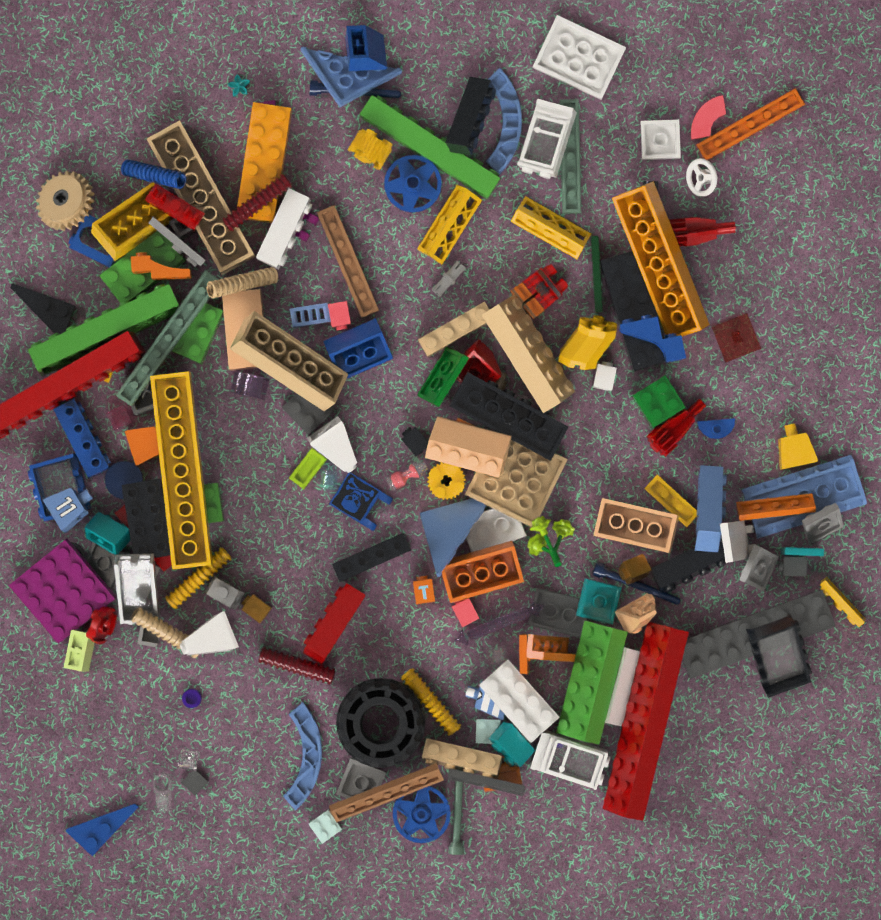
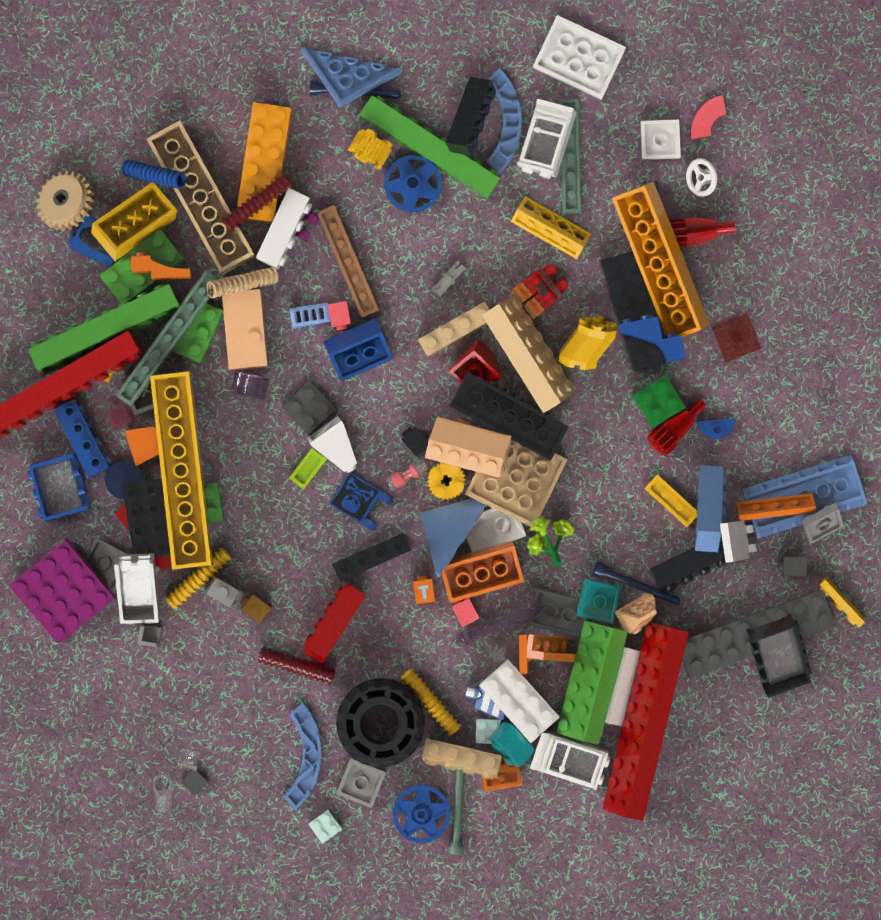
(51, 311): black wing -> none
(68, 507): medium blue torso -> none
(79, 652): yellowish green hinge -> none
(96, 832): blue wing -> none
(102, 624): red plate -> none
(107, 533): teal brick -> none
(159, 627): tan piece -> none
(174, 207): red plate -> none
(178, 245): light grey wing -> none
(181, 230): dark grey brick -> none
(191, 698): dark purple tile -> none
(210, 637): white slope -> none
(239, 85): teal plant -> none
(289, 361): tan brick -> none
(328, 480): clear light blue brick -> none
(365, 49): blue slope -> none
(386, 792): medium nougat plate -> none
(442, 376): green tile -> none
(446, 222): yellow fence -> none
(486, 782): dark grey tile -> none
(596, 275): dark green tile -> none
(604, 376): white brick -> none
(634, 569): pearl gold brick -> none
(636, 525): light nougat brick -> none
(750, 124): orange tile -> none
(758, 568): light grey plate -> none
(795, 449): yellow torso -> none
(802, 551): teal tile -> none

